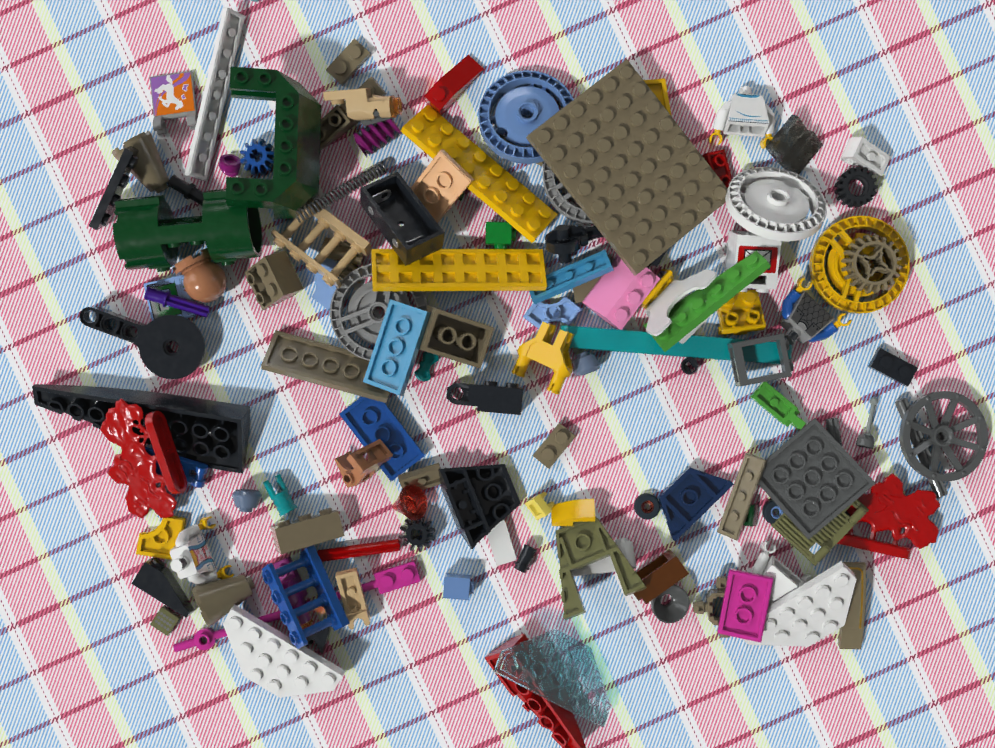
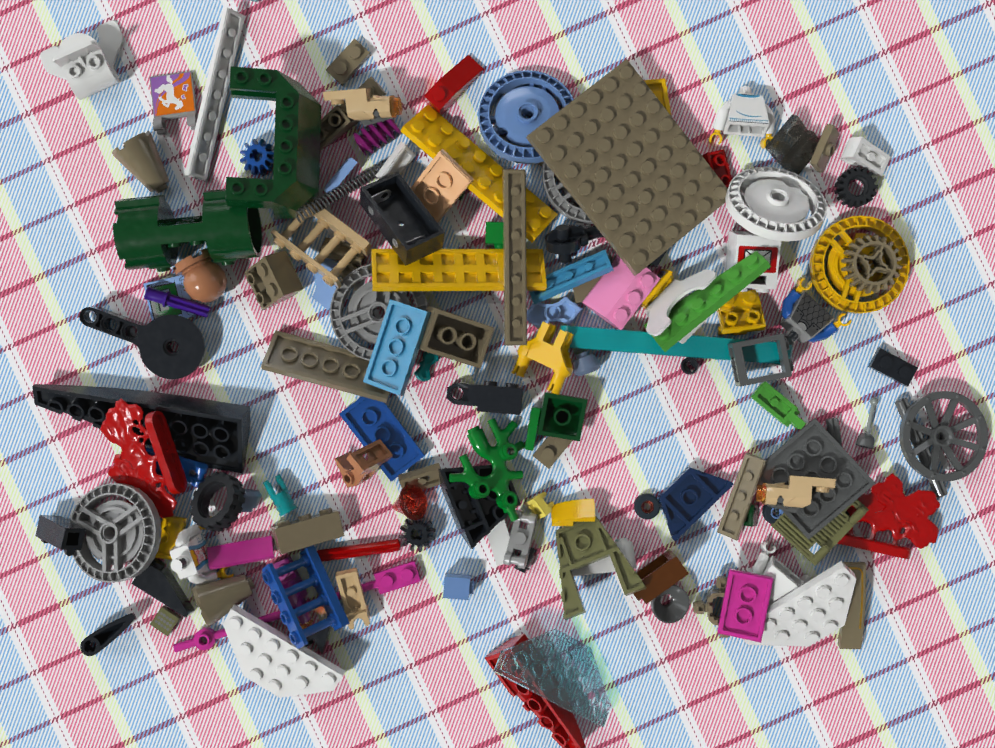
(60, 533): none -> black brick
(84, 61): none -> white piece
(105, 635): none -> black piece
(115, 188): black wing -> none
(135, 528): none -> light grey piece
(188, 190): black pin -> none
(204, 494): none -> black tyre
(230, 165): magenta tile -> none
(240, 552): none -> dark pink tile
(340, 175): none -> light blue tile
(397, 161): none -> white tile
(500, 474): none -> green plant
(514, 257): none -> dark tan tile
(520, 540): none -> light grey plate
(532, 428): none -> green tile
(561, 416): none -> dark green slope
(795, 494): none -> tan plate
(825, 148): none -> dark tan plate

